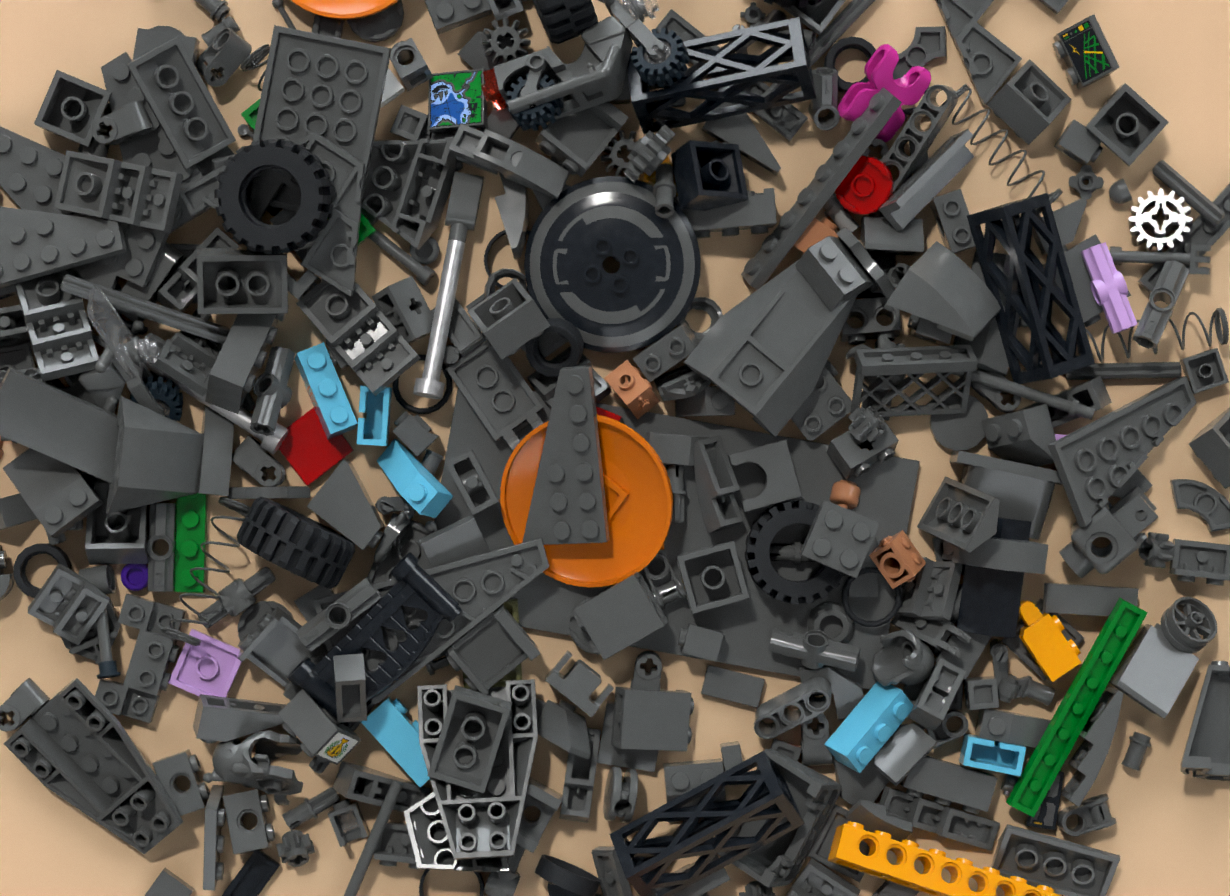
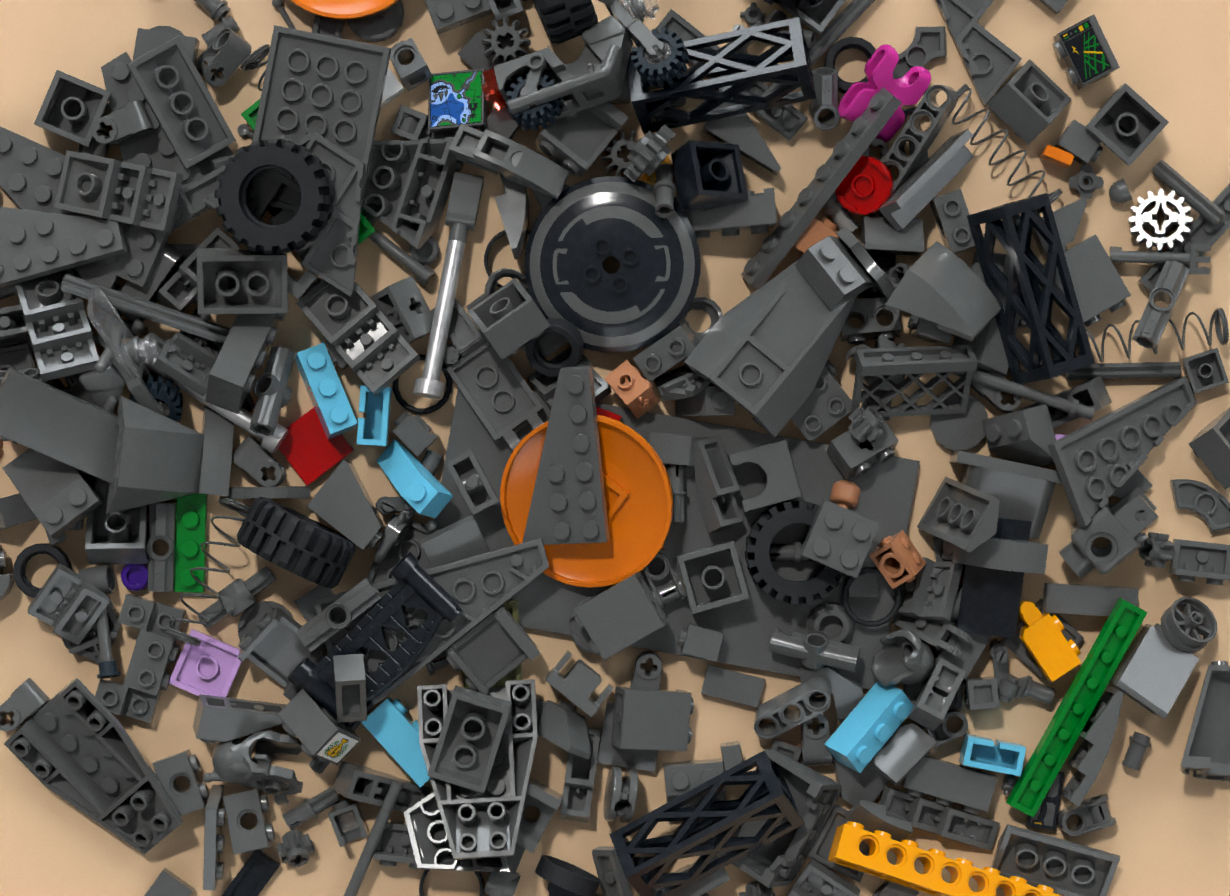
(1010, 727): dark grey slope -> none
(1057, 156): none -> orange tile
(1109, 288): lavender piece -> none

